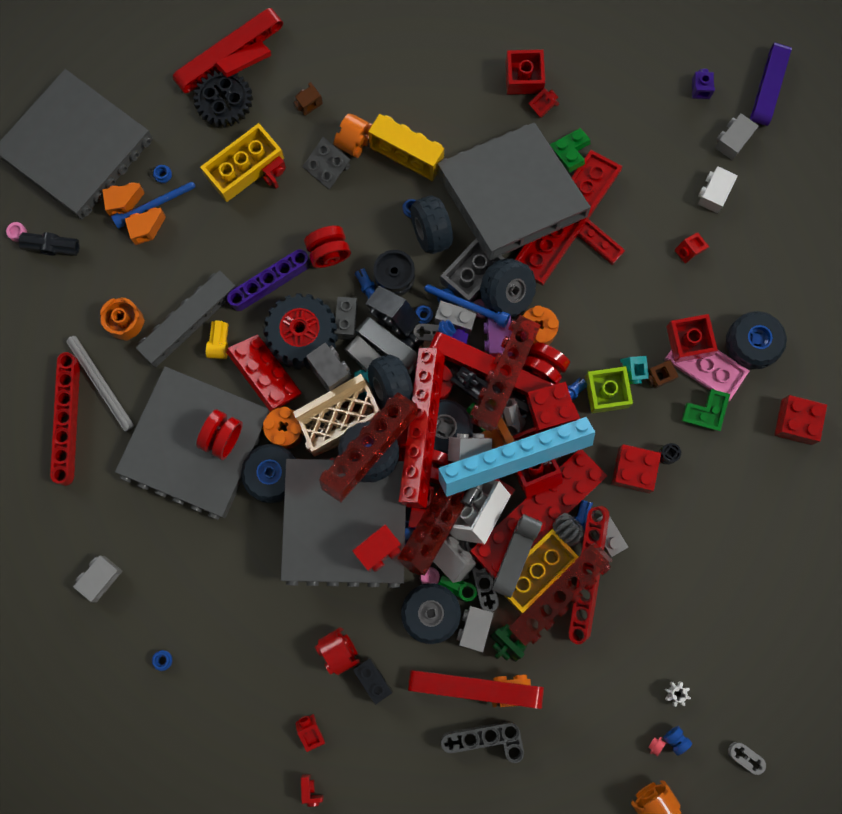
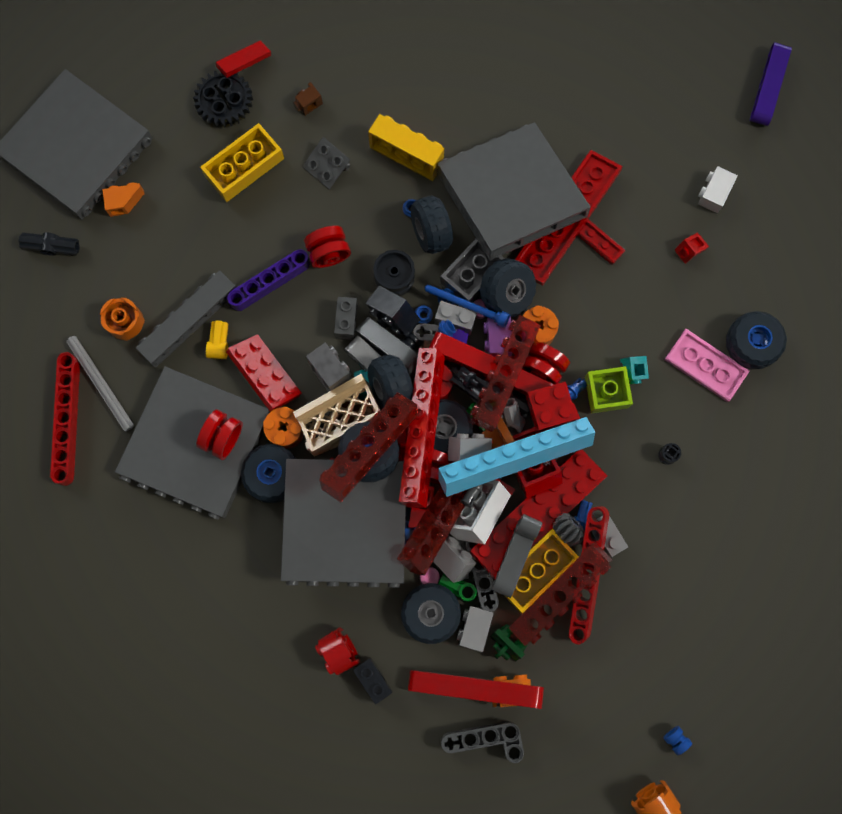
(14, 230): bright pink tile -> none
(97, 578): light grey brick -> none
(119, 219): blue piece -> none
(145, 226): orange slope -> none
(156, 660): blue plate -> none
(162, 169): blue plate -> none
(256, 29): red beam -> none
(273, 170): red bracket -> none
(295, 316): black wheel -> none
(307, 788): red bracket -> none
(309, 732): red bracket -> none
(352, 135): orange brick -> none
(367, 286): blue pin -> none
(377, 549): red brick -> none
(525, 71): red brick -> none
(544, 102): red bracket -> none
(568, 148): green plate -> none
(636, 468): red brick -> none
(656, 746): coral plate -> none
(667, 372): reddish brown brick -> none
(680, 689): white gear -> none
(691, 338): red brick -> none
(703, 84): dark purple brick -> none
(709, 416): green plate -> none
(736, 136): light grey brick -> none
(749, 755): light grey beam -> none
(800, 420): red brick -> none

